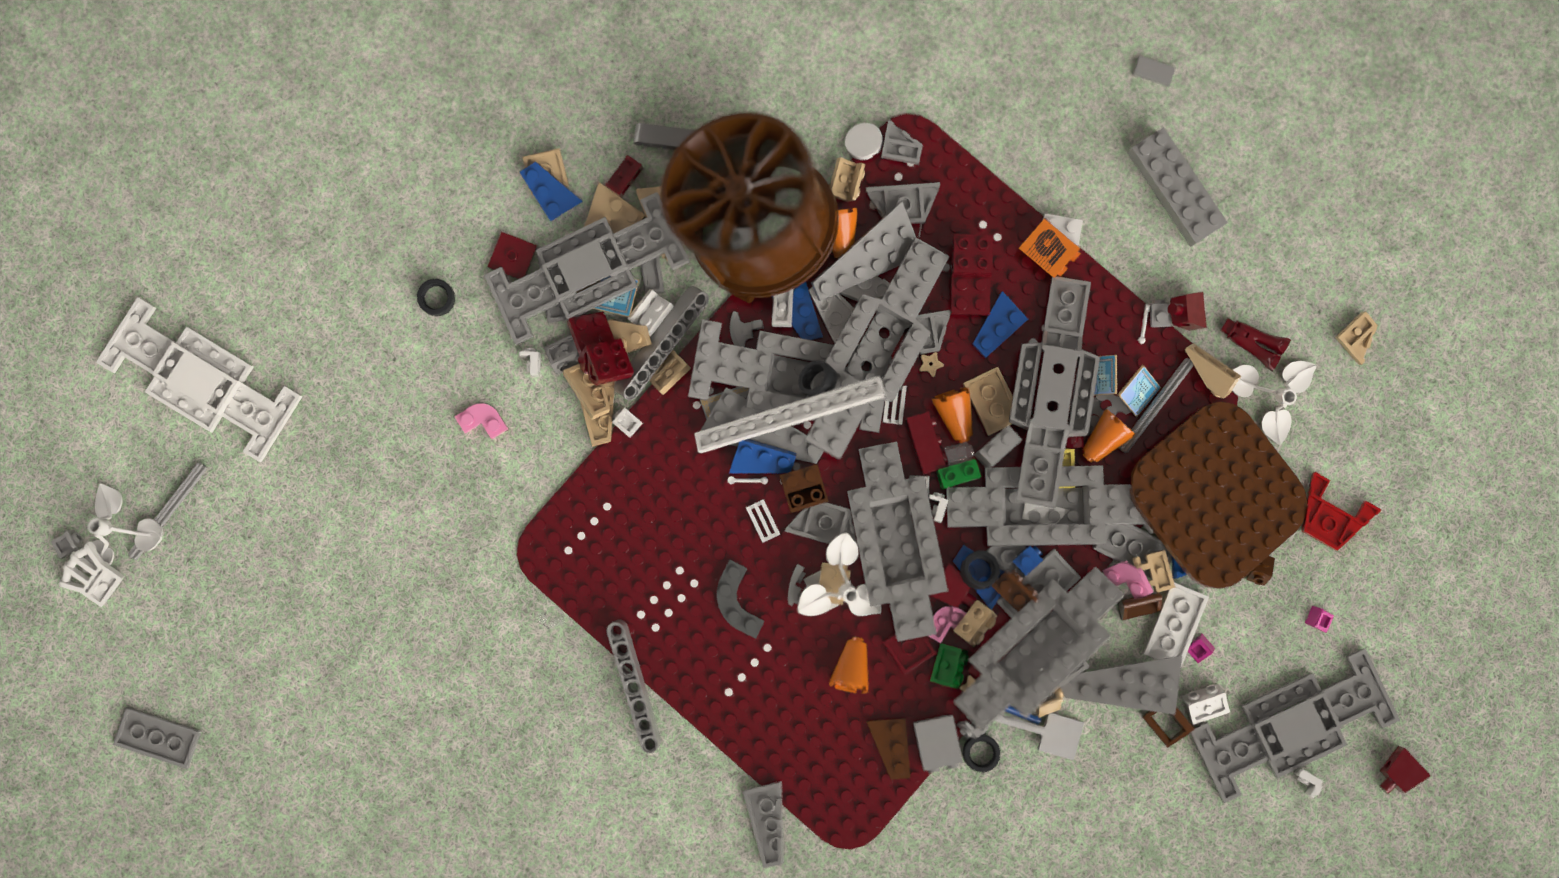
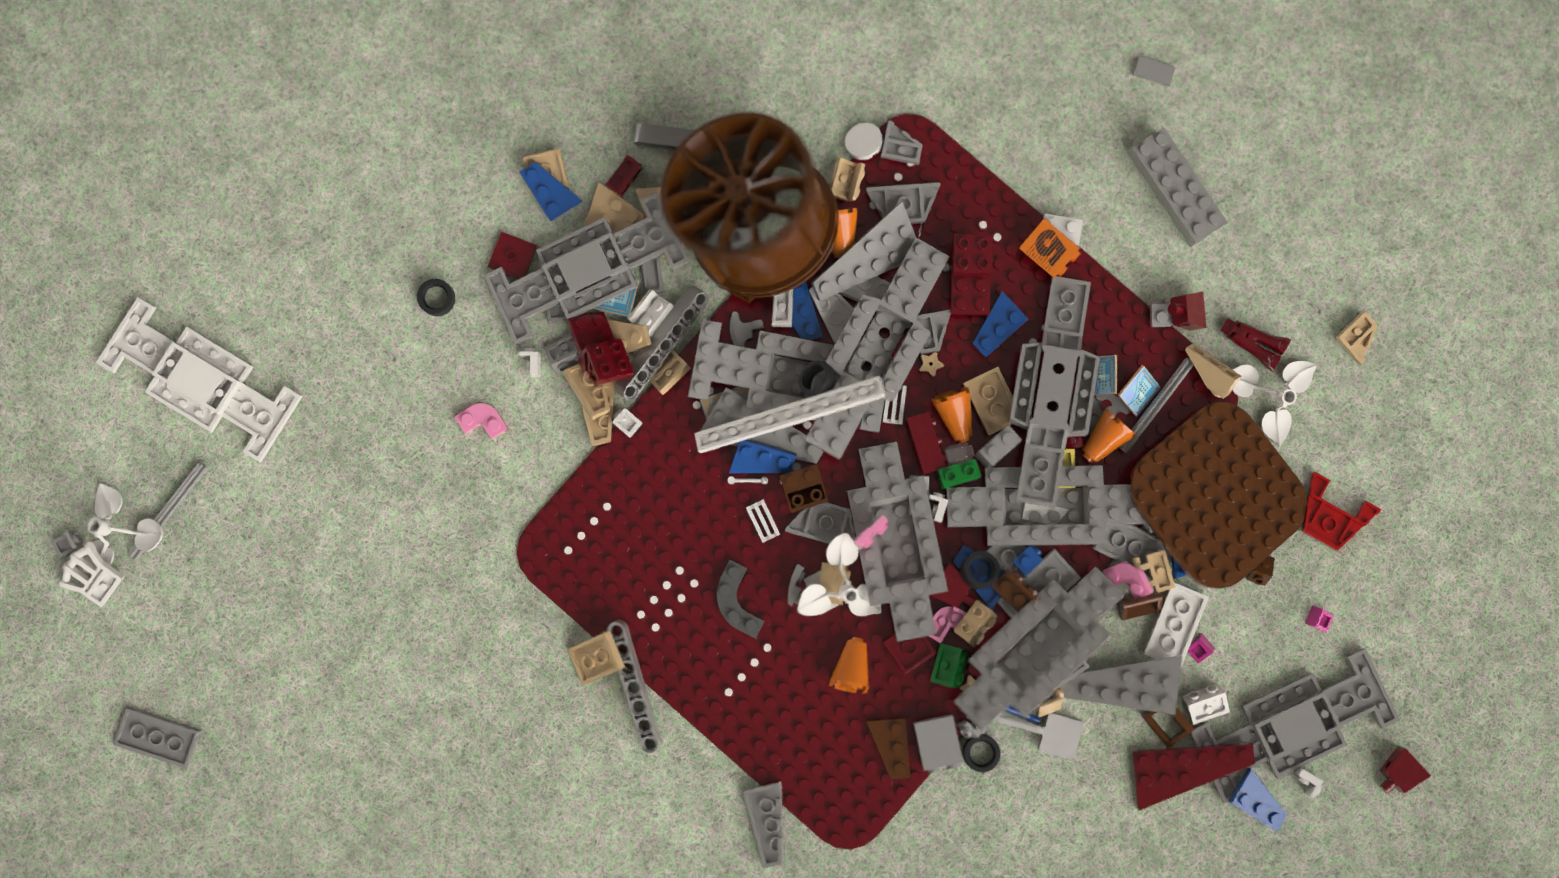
(596, 658): none -> tan plate
(866, 537): none -> bright pink plate
(1141, 339): white hinge -> none
(1174, 771): none -> dark red wing
(1257, 801): none -> wing

